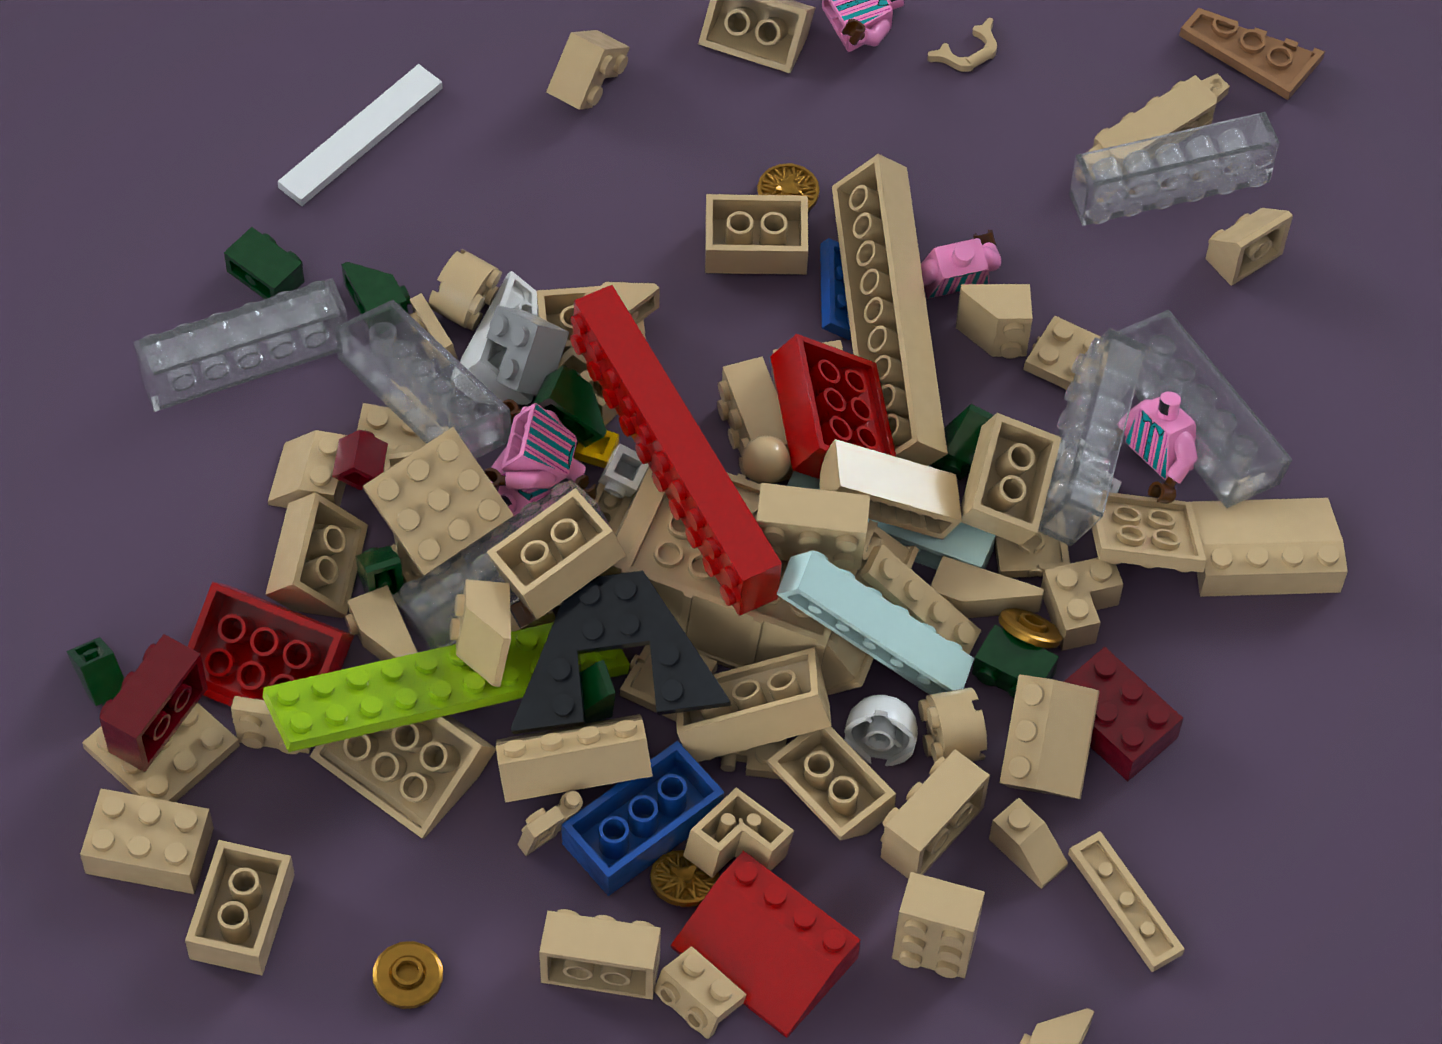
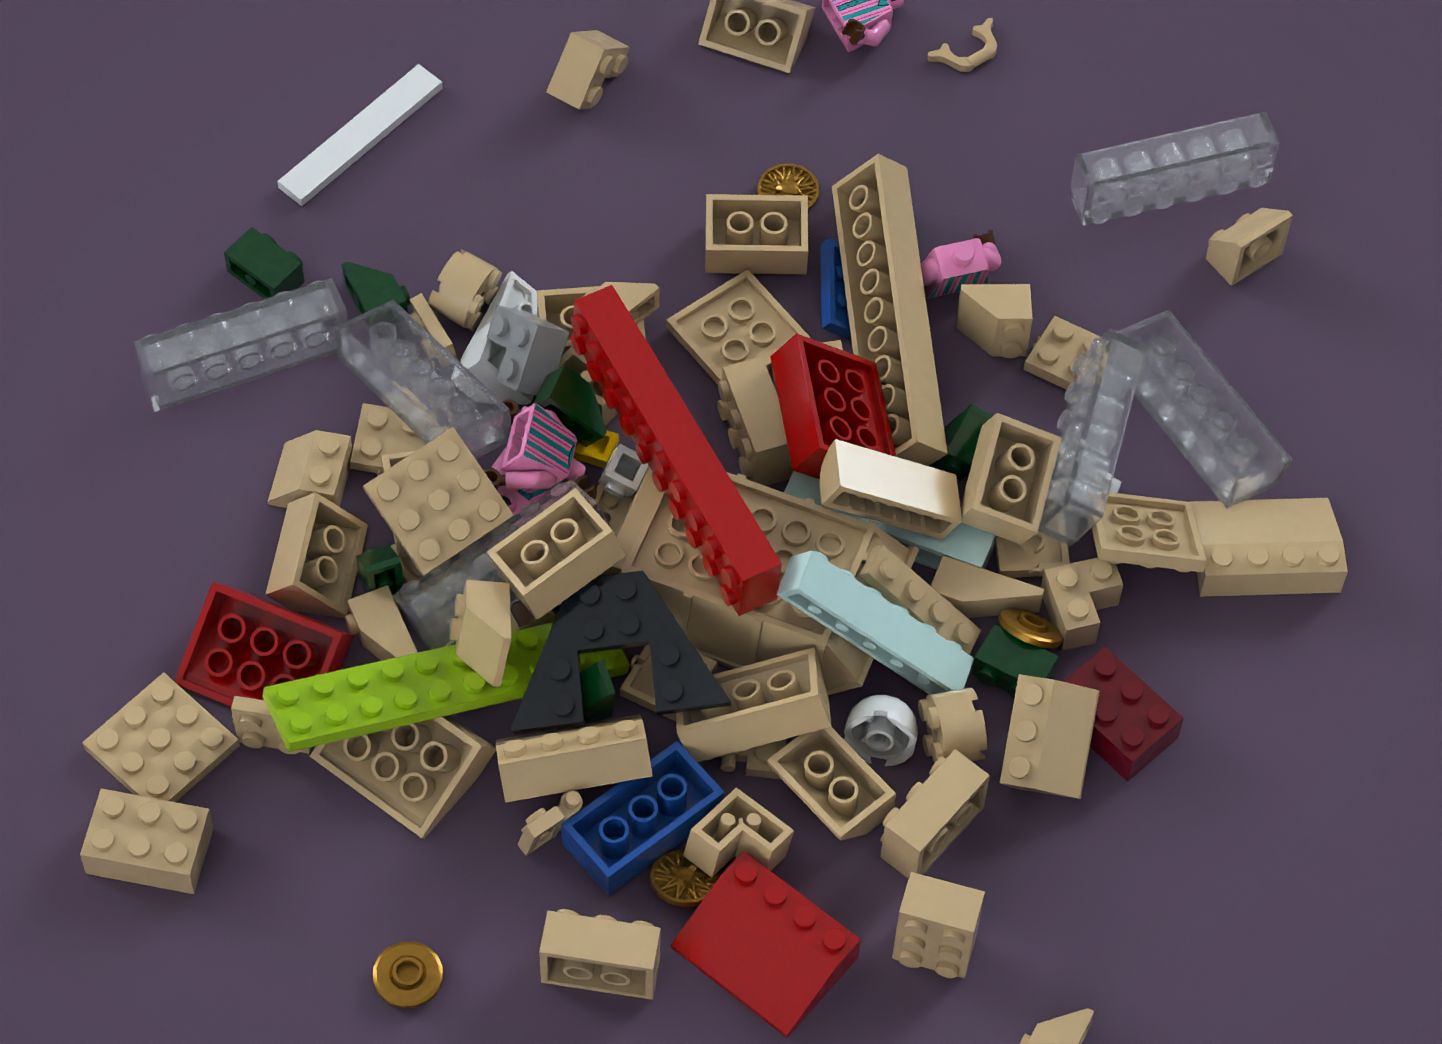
(97, 670): dark green slope -> none
(153, 702): dark red brick -> none
(240, 907): tan brick -> none
(359, 458): dark red brick -> none
(698, 991): tan bracket -> none
(733, 325): none -> tan plate
(765, 460): tan piece -> none
(814, 520): tan brick -> none
(1028, 843): tan slope -> none
(1126, 901): tan plate -> none
(1164, 440): bright pink torso -> none
(1182, 108): tan hinge -> none
(1264, 59): medium nougat wing -> none

